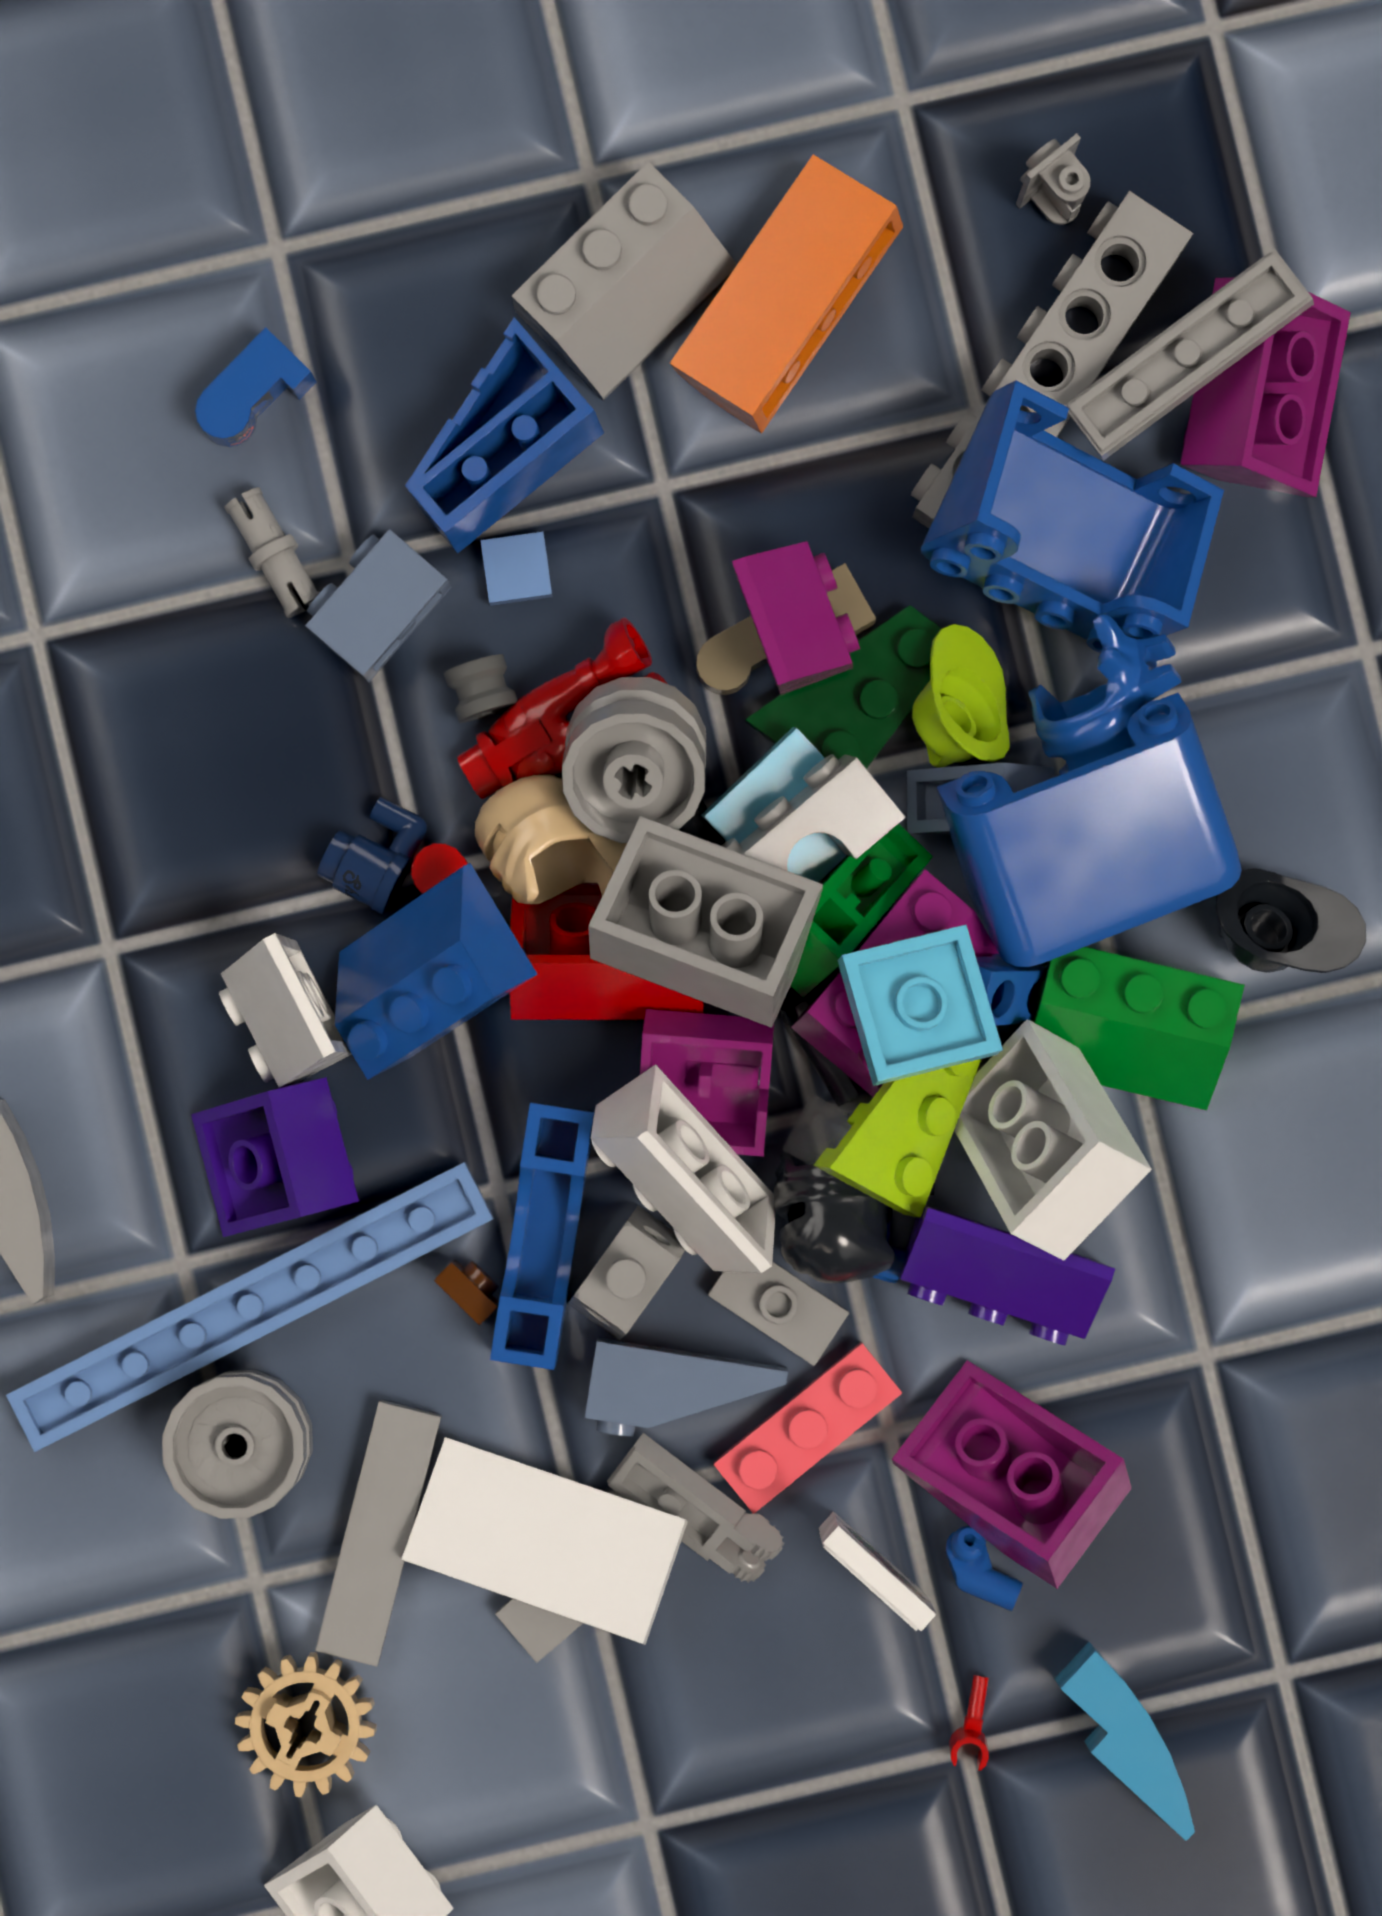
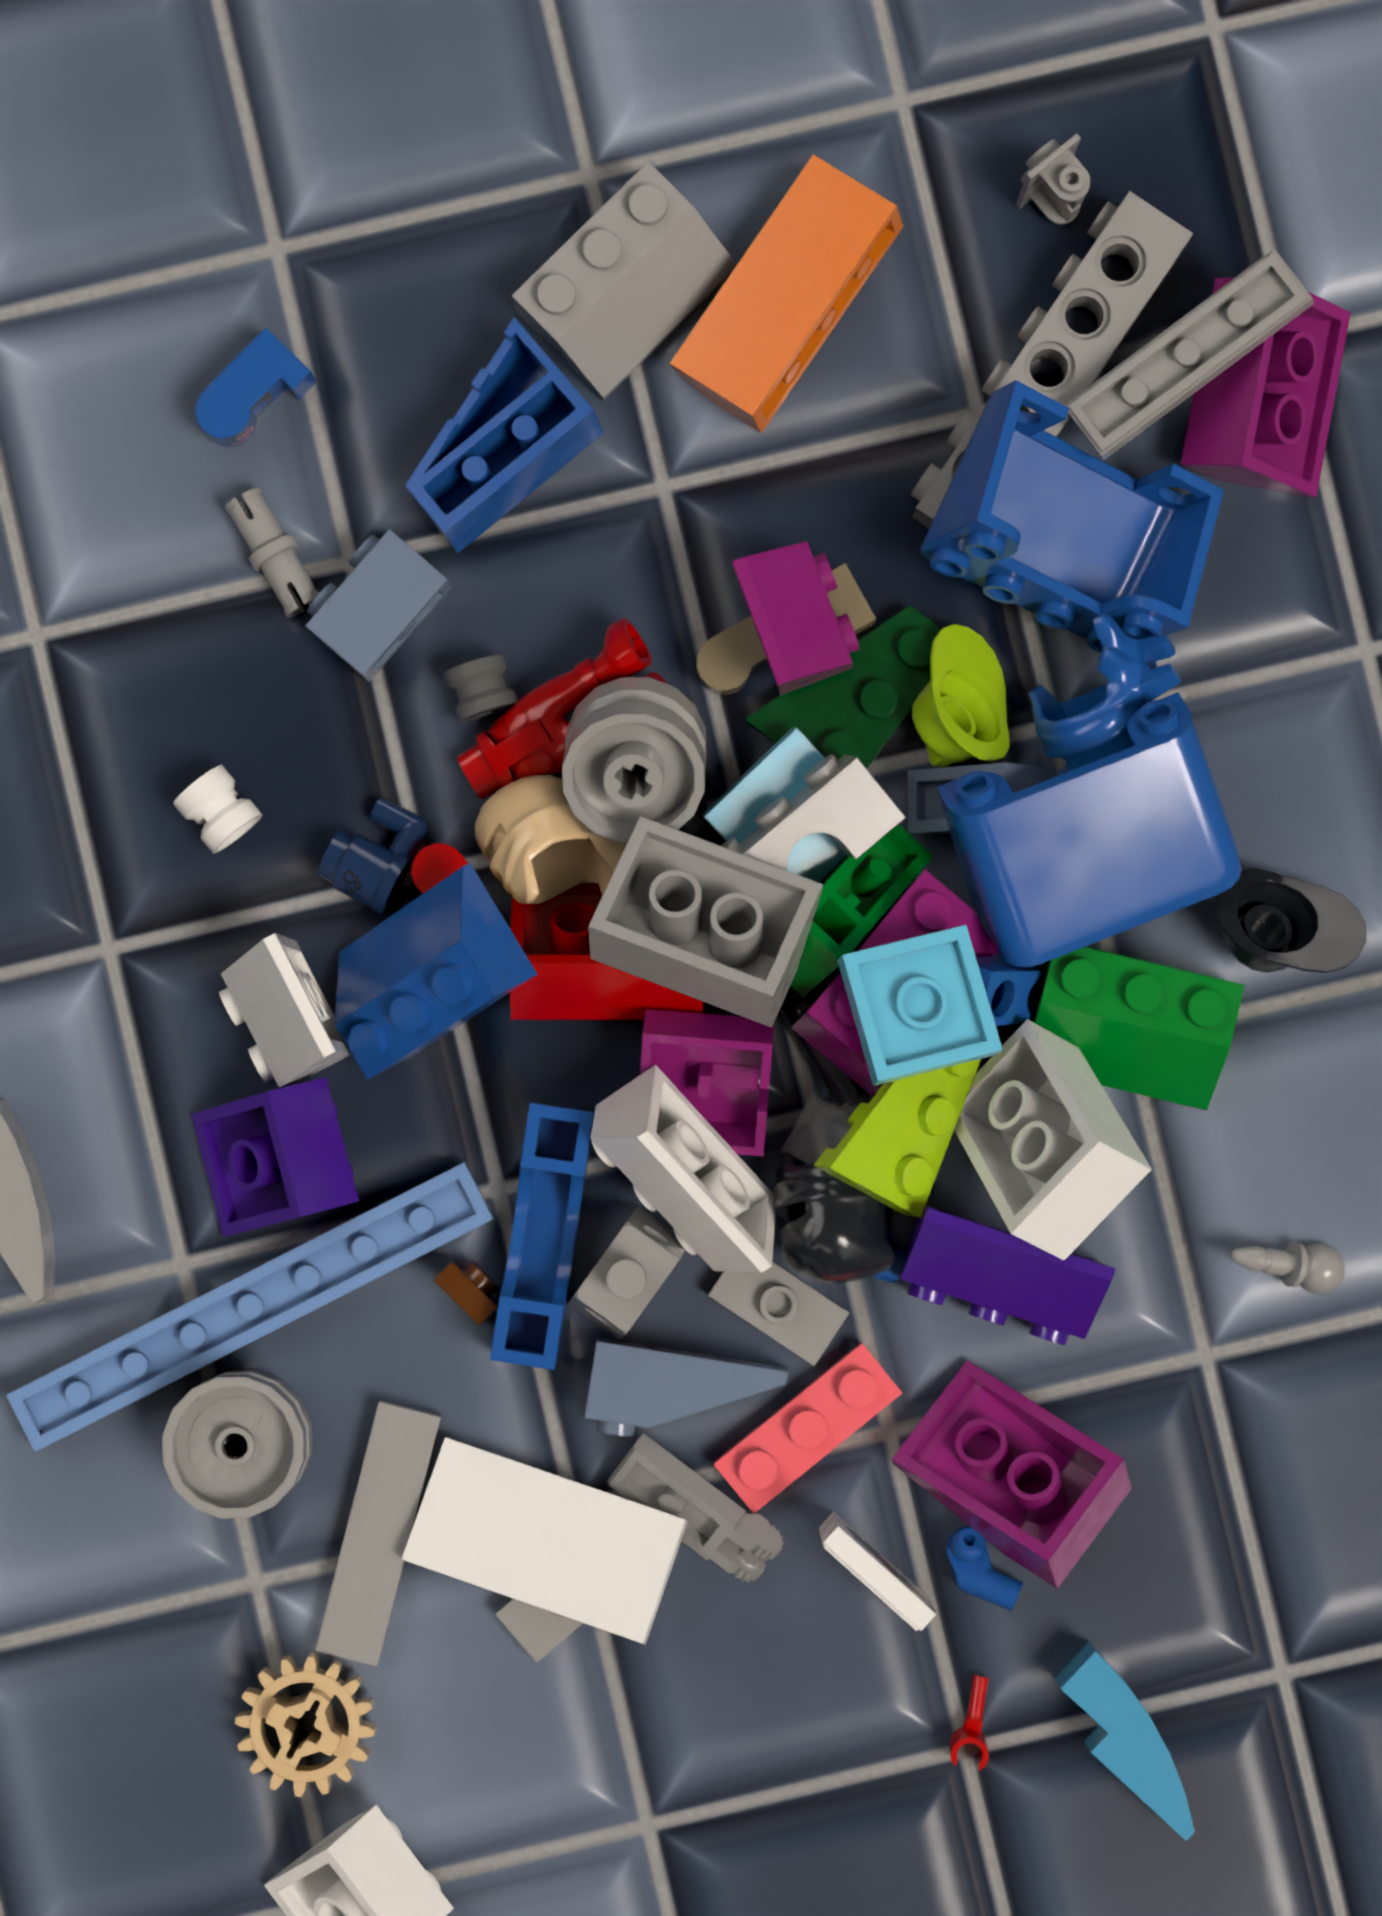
(214, 804): none -> white wheel
(516, 568): medium blue tile -> none
(1313, 1267): none -> light grey bar

